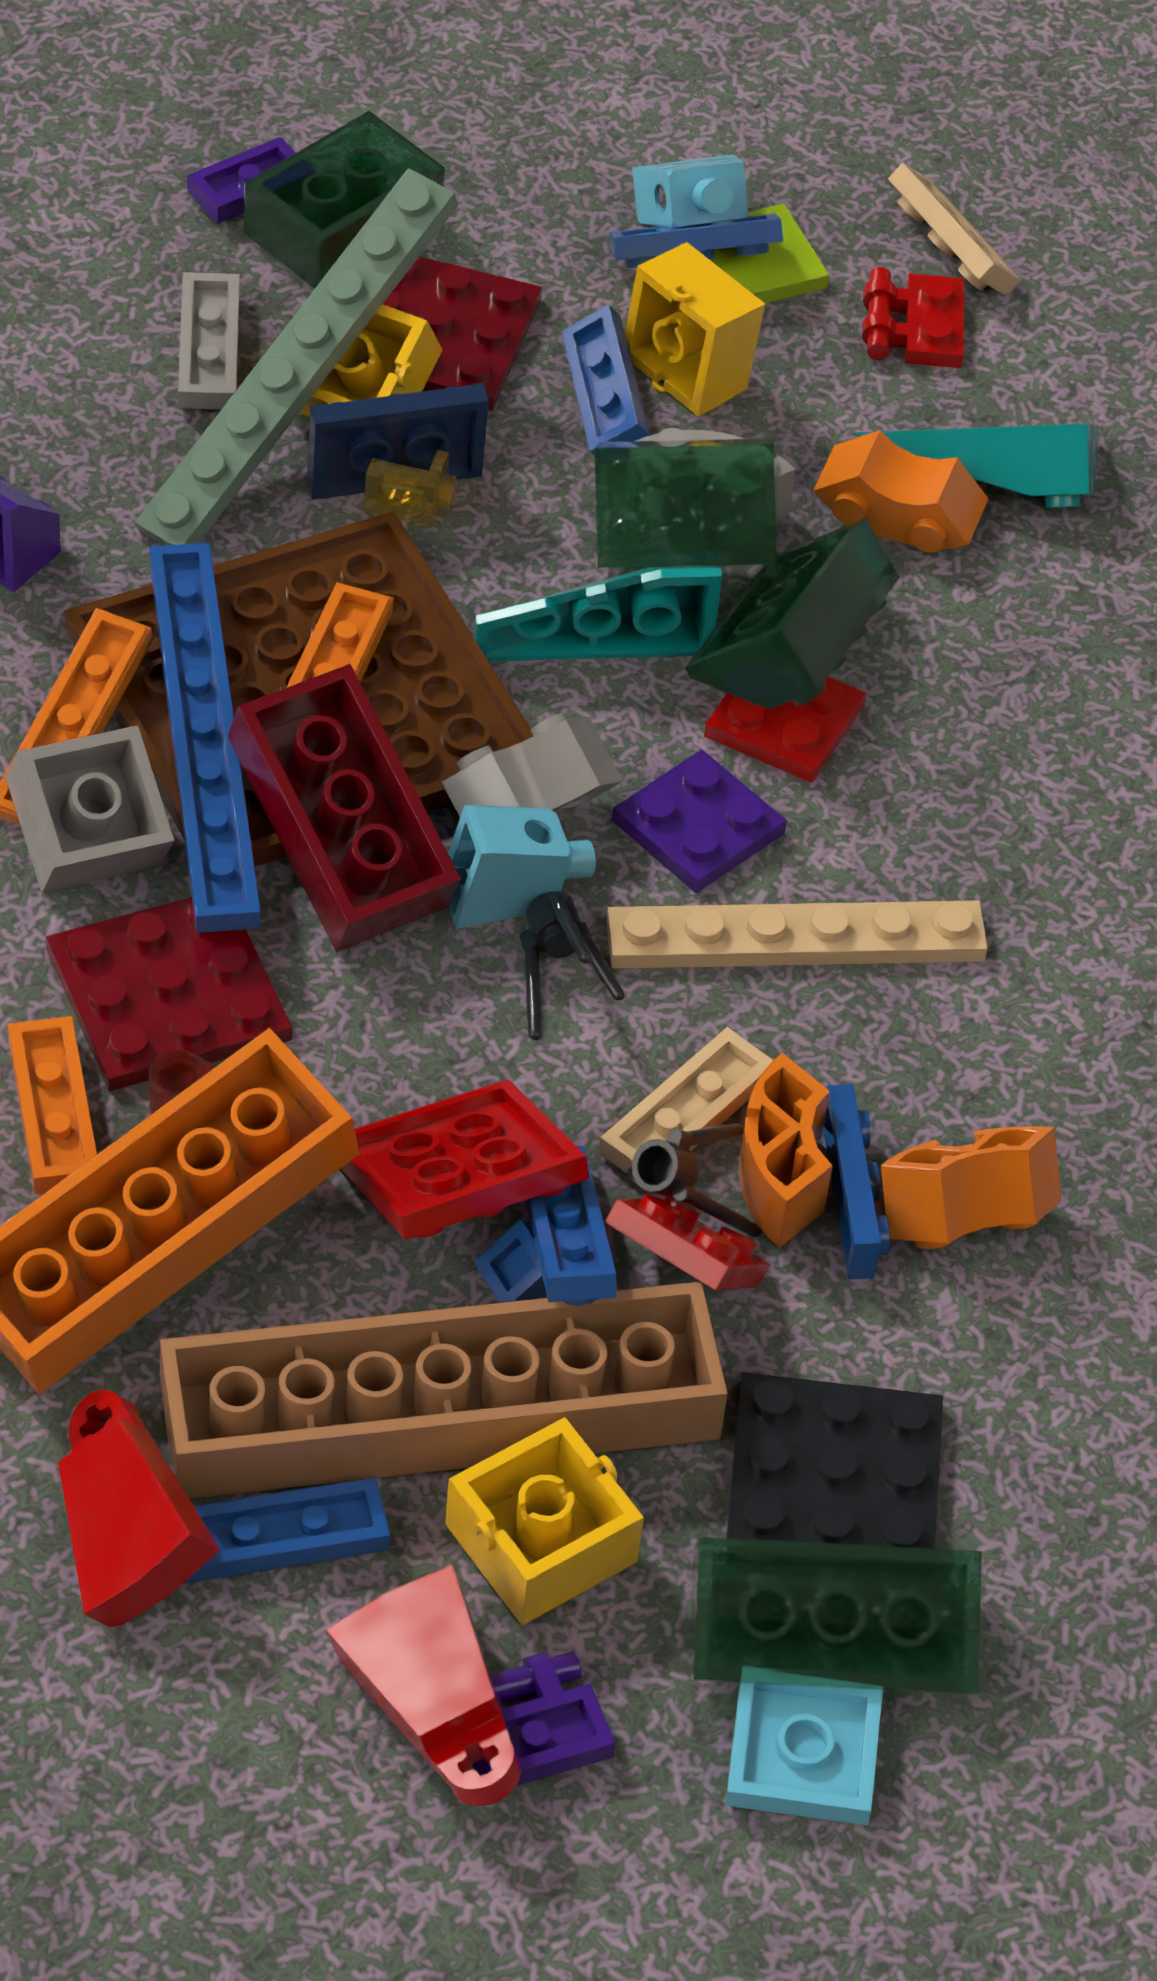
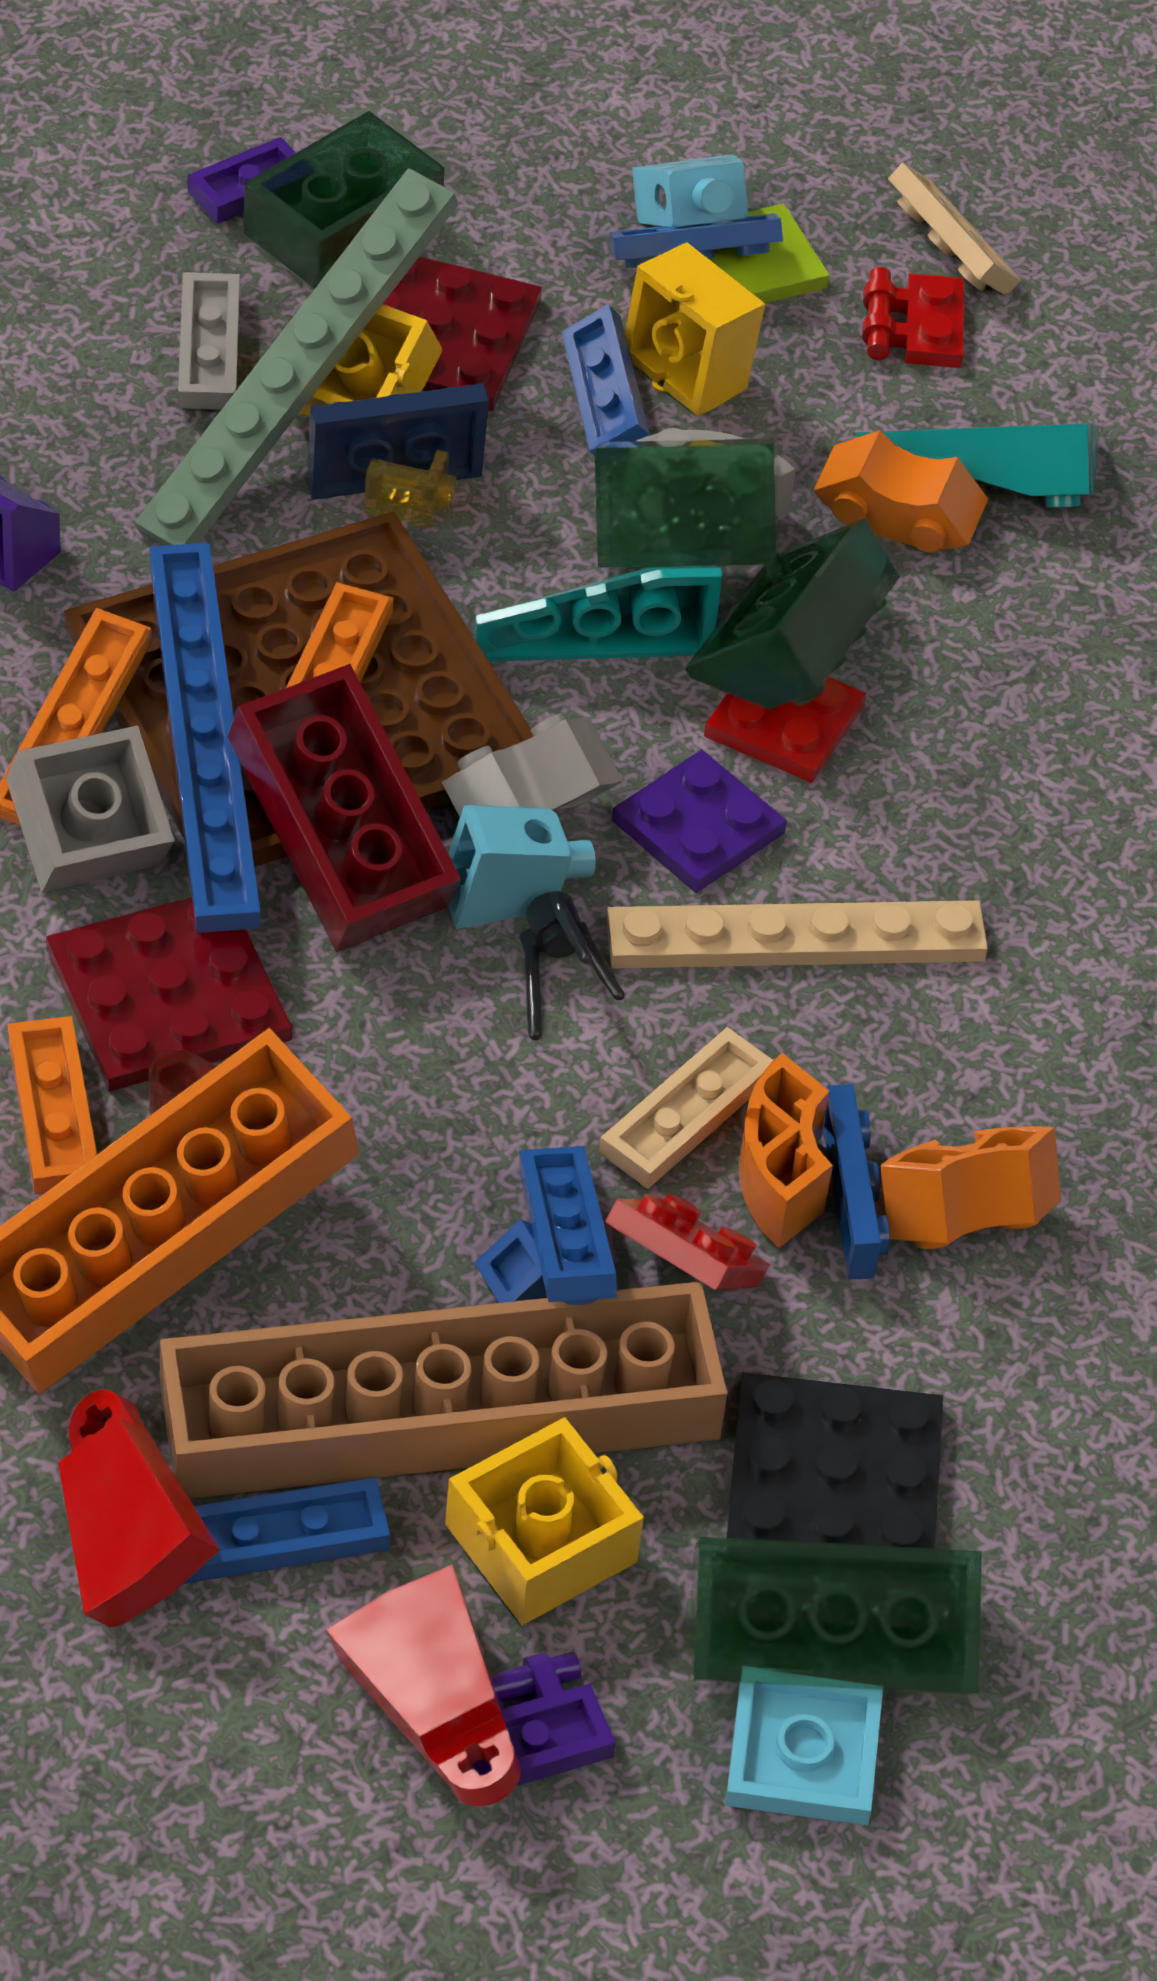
(462, 1160): red plate -> none
(672, 1171): black plant -> none

